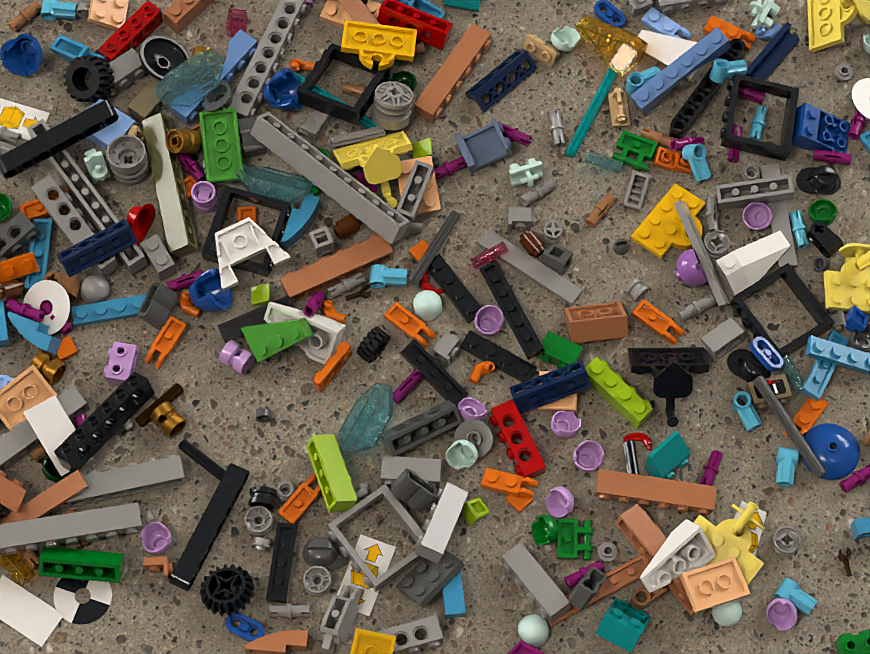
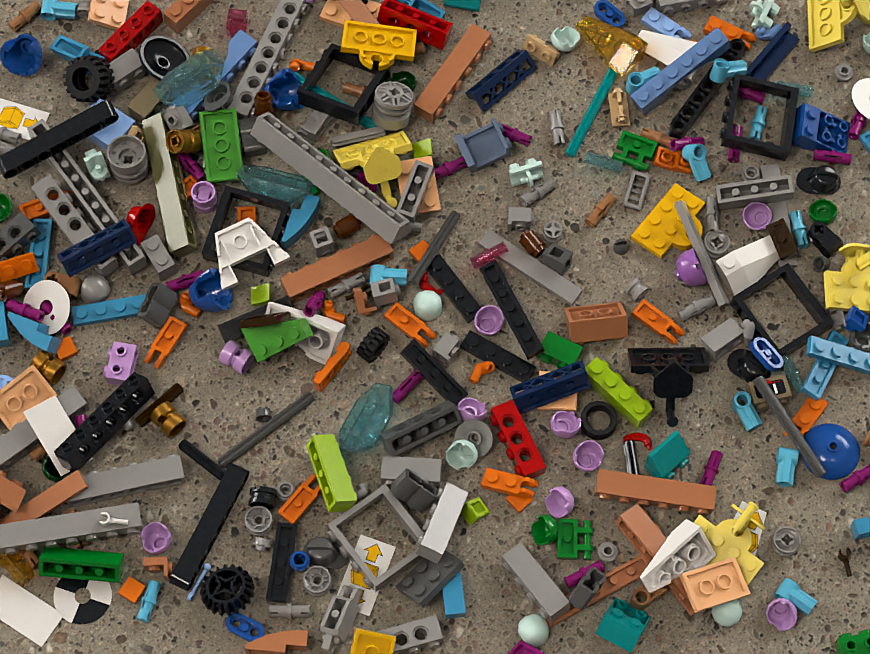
(112, 520): none -> white hand
(132, 590): none -> orange tile
(148, 601): none -> medium azure pin
(178, 118): none -> light grey brick
(206, 567): none -> light blue hinge
(263, 103): none -> reddish brown brick
(266, 319): none -> dark brown tile
(266, 429): none -> dark grey axle
(299, 557): none -> blue cone
(361, 298): none -> nougat bracket
(385, 292): none -> light grey brick
(599, 406): none -> black tyre
(748, 332): none -> light grey arm
(783, 239): none -> dark brown panel
(804, 90): none -> clear light blue pin

